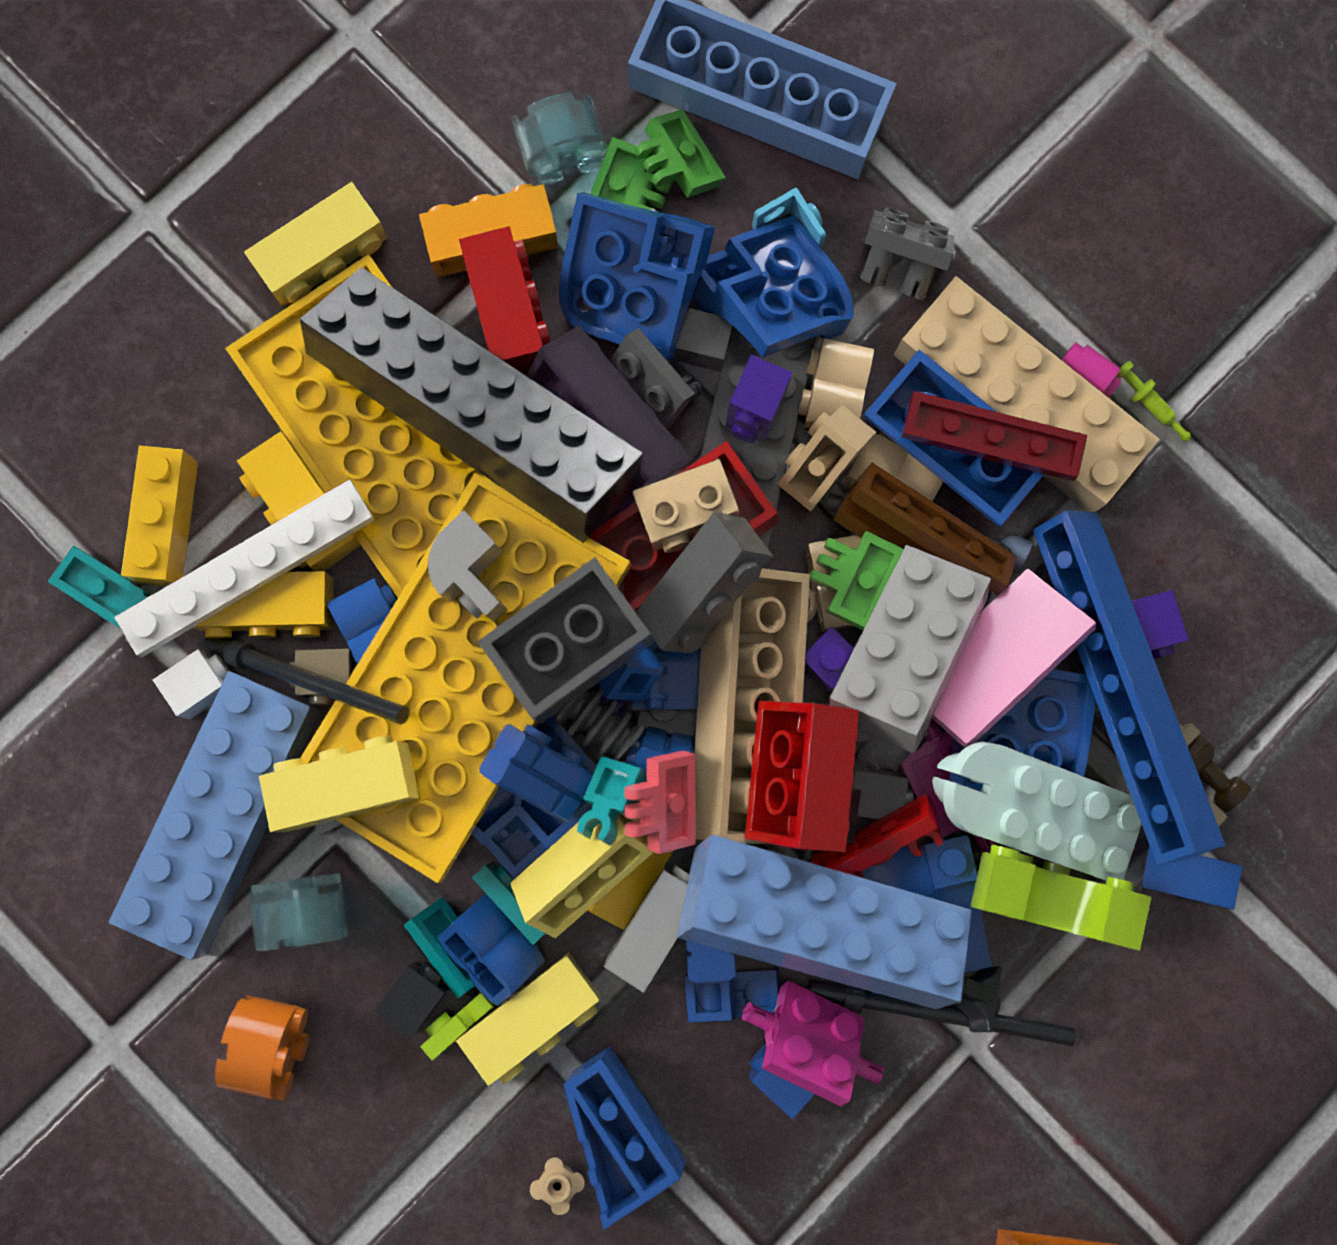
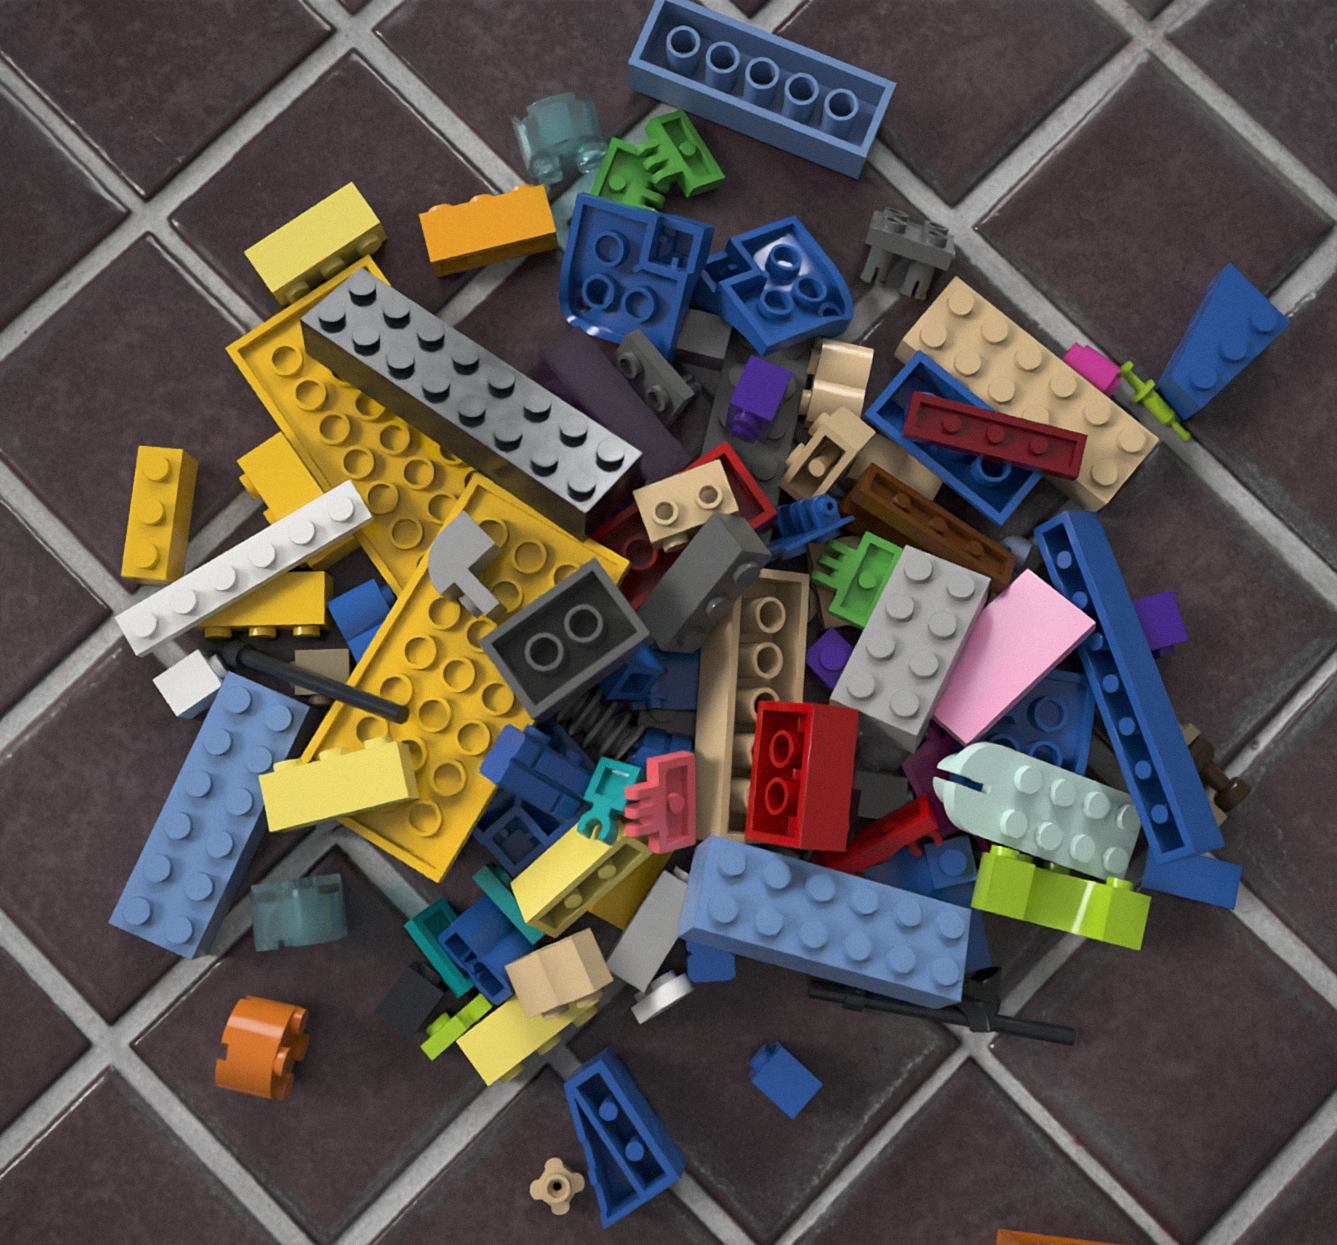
(96, 585): teal hinge -> none
(505, 296): red brick -> none
(560, 974): none -> tan brick
(661, 995): none -> white plate
(728, 998): blue slope -> none
(792, 203): medium azure bracket -> none
(805, 522): none -> blue hinge
(813, 1043): dark pink plate -> none
(1219, 342): none -> blue wedge

